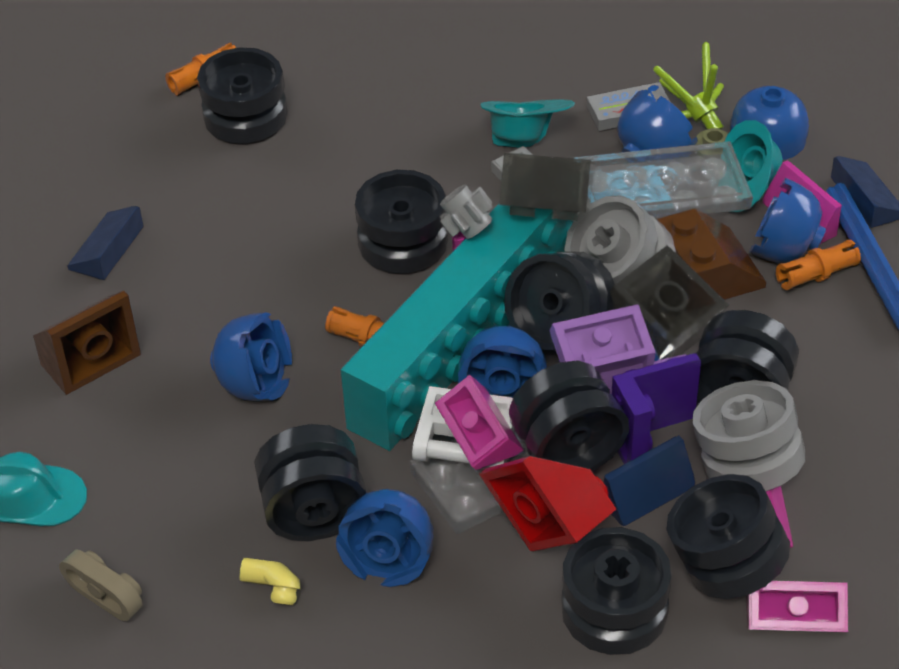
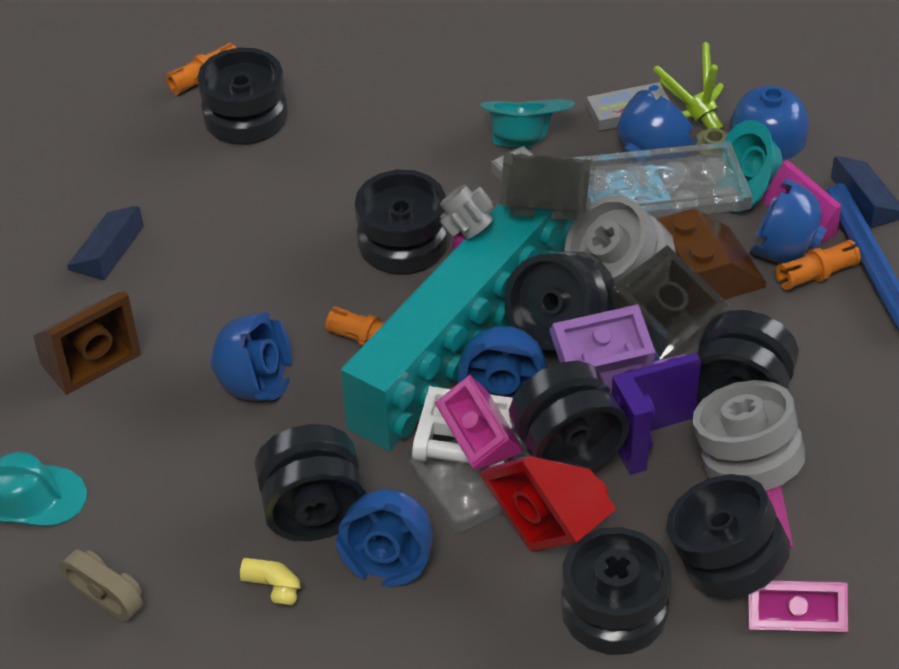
(650, 481): dark blue slope -> none

